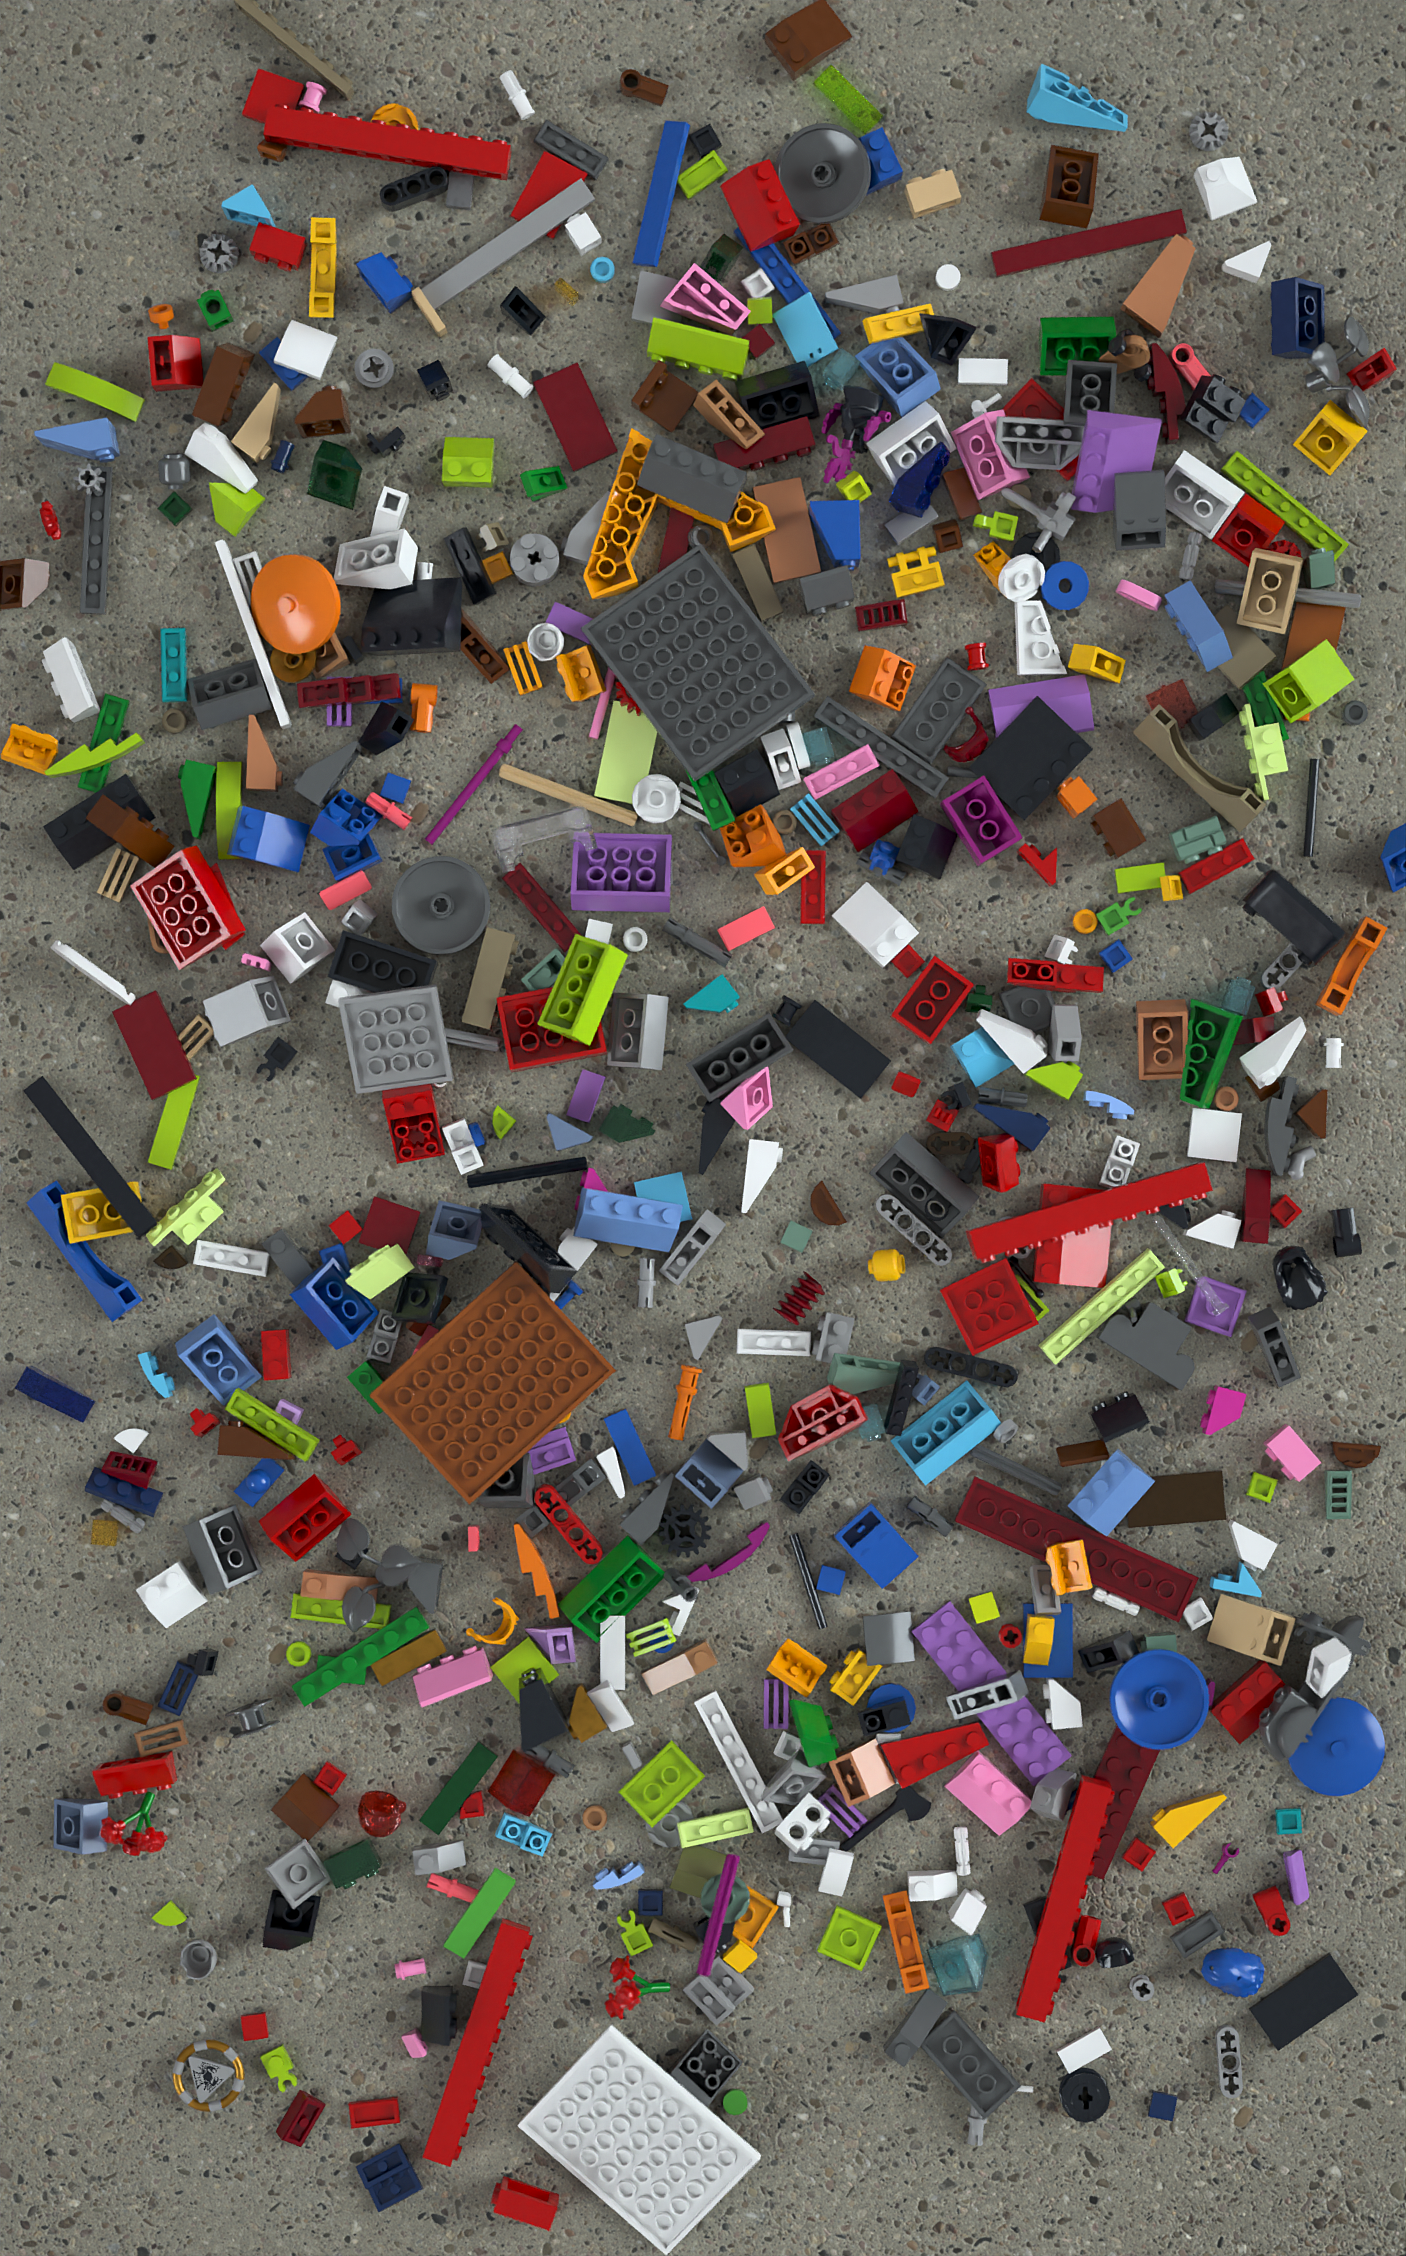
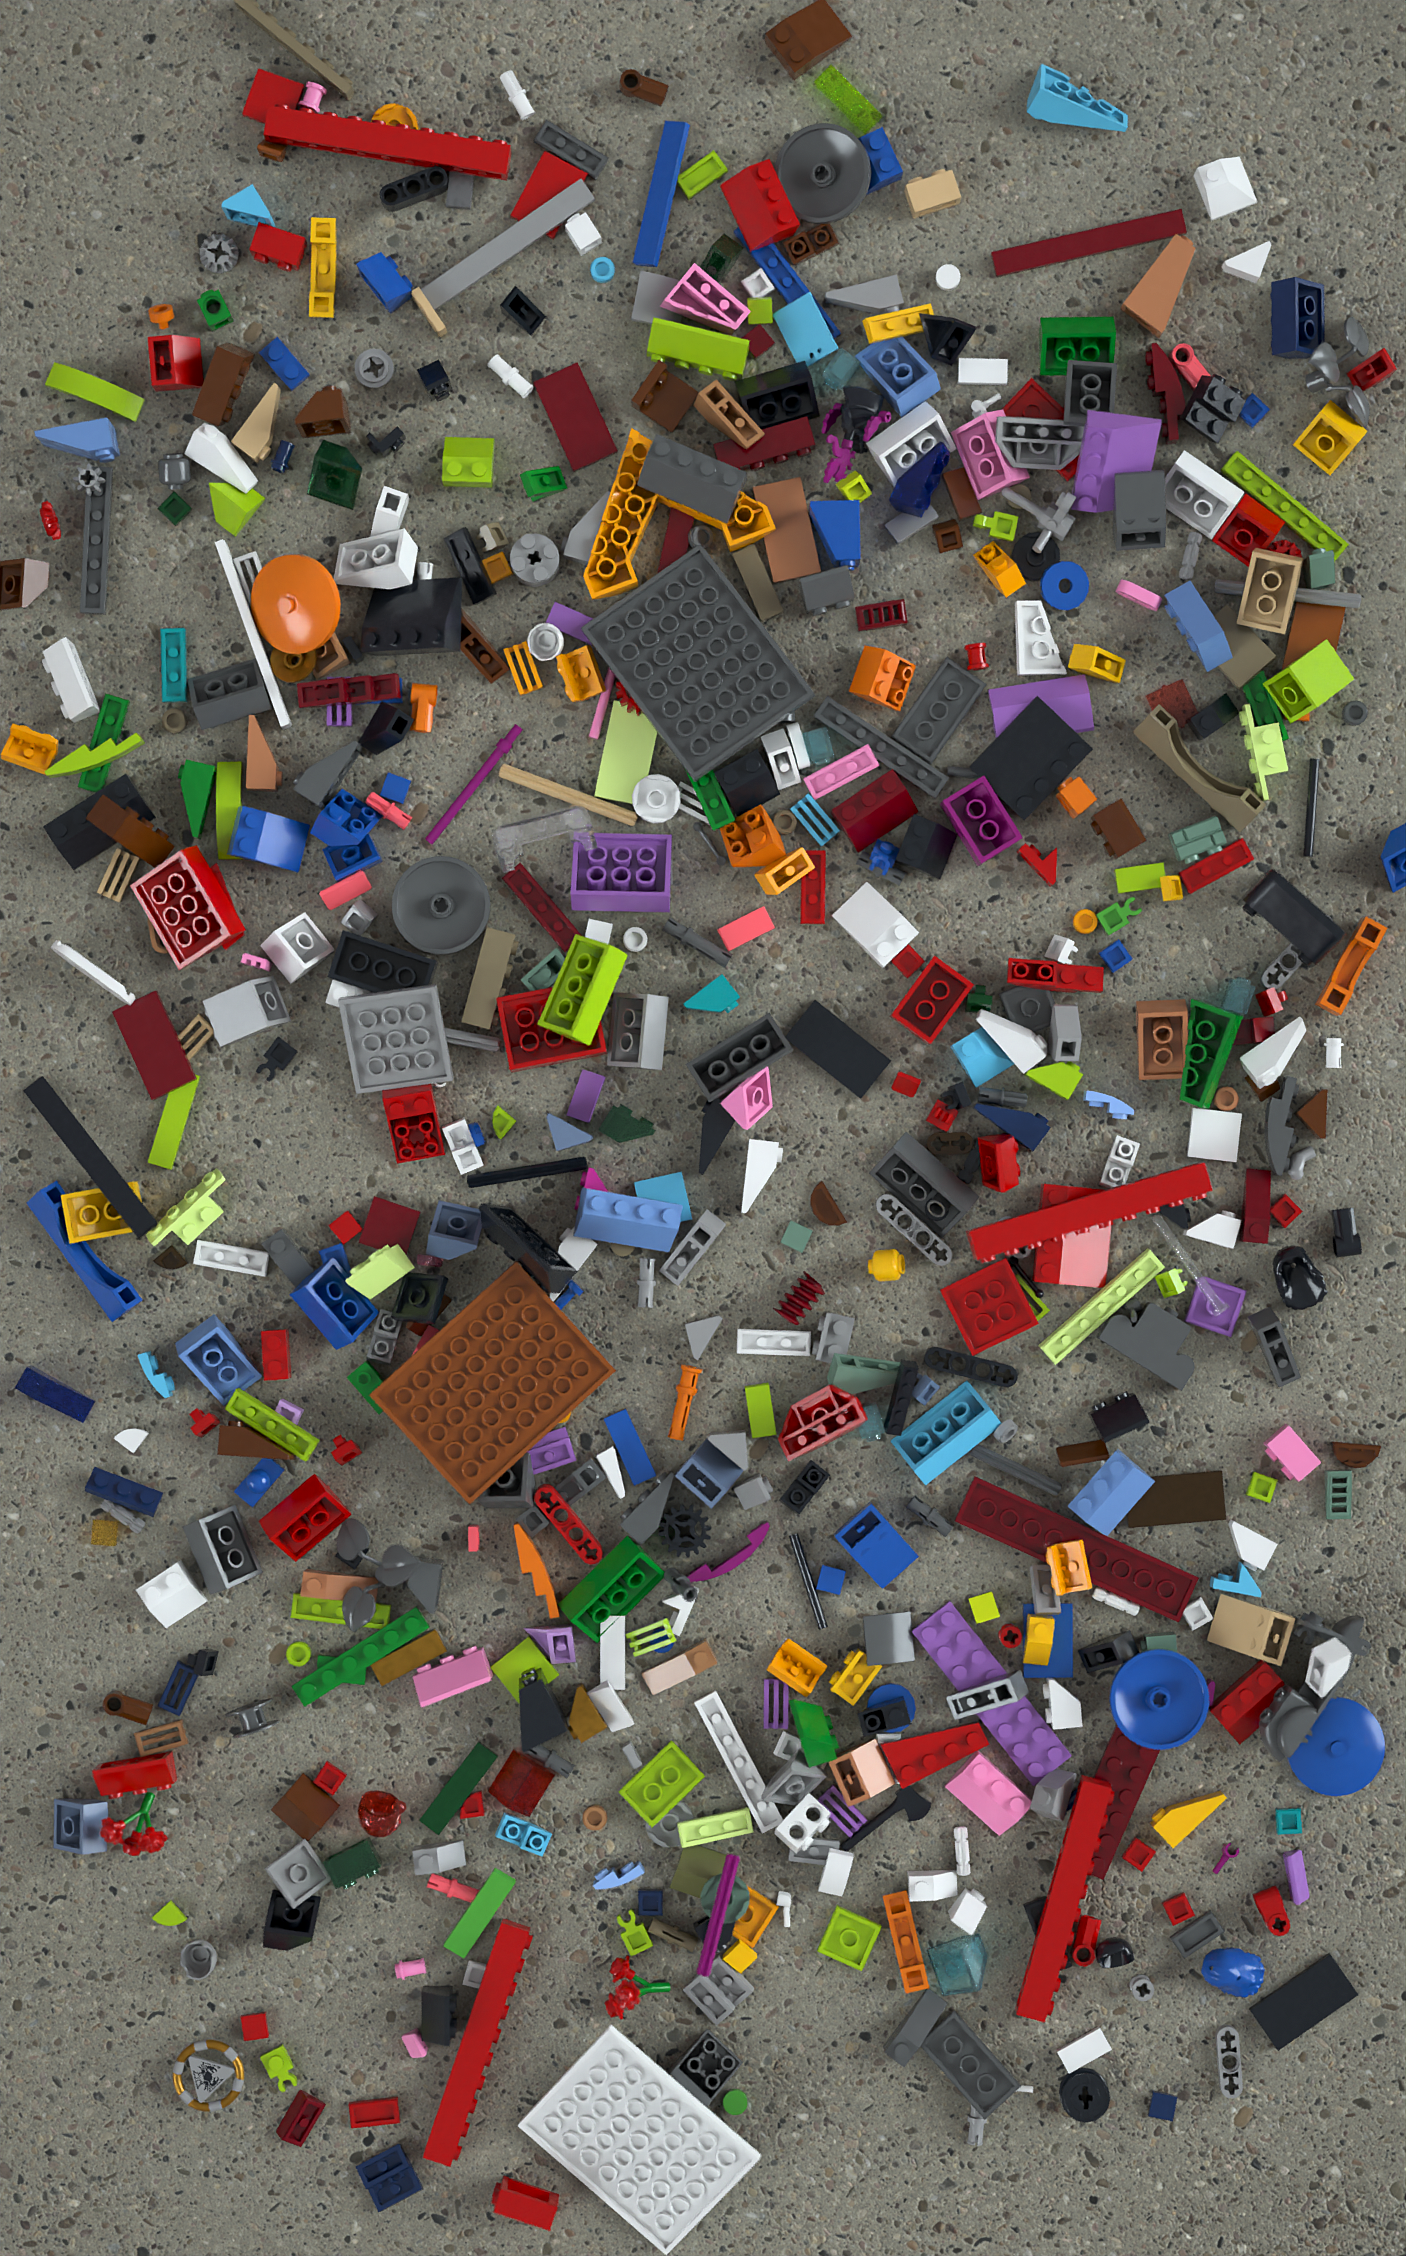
(135, 1477): dark red slope -> none
(305, 349): white slope -> none
(504, 1631): light orange helmet -> none
(566, 291): clear yellow tile -> none
(705, 141): black tile -> none
(786, 1010): black bush -> none
(916, 579): yellow plate -> none
(972, 747): dark red helmet -> none
(1021, 578): white tile -> none
(1069, 186): reddish brown slope -> none
(1129, 353): medium nougat cap -> none
(1208, 142): light grey gear -> none
(1223, 1409): dark pink slope -> none

